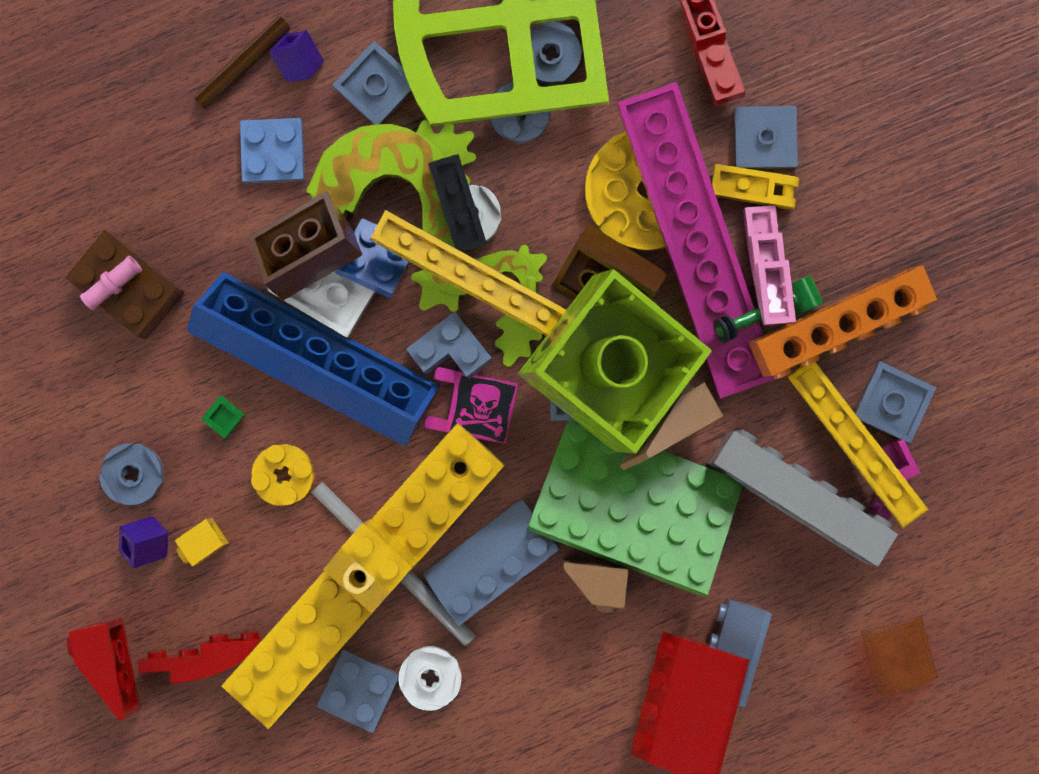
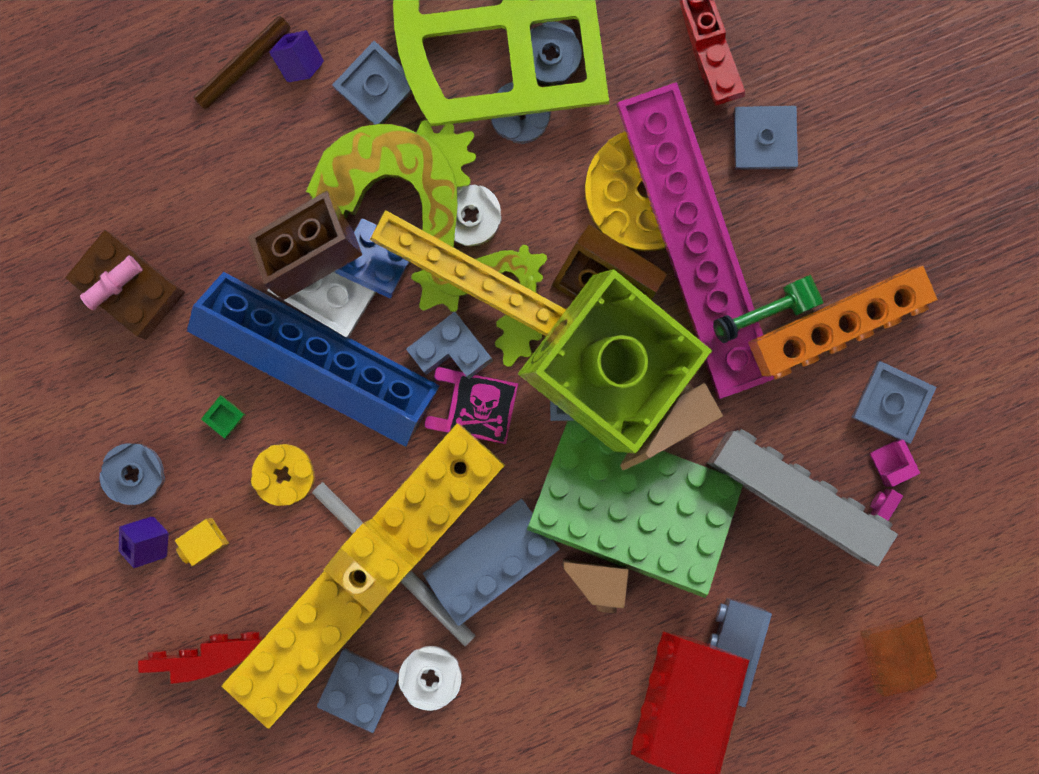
(106, 663): red slope -> none
(272, 150): medium blue plate -> none
(457, 203): black plate -> none
(754, 186): yellow plate -> none
(769, 266): bright pink slope -> none
(858, 444): yellow tile -> none

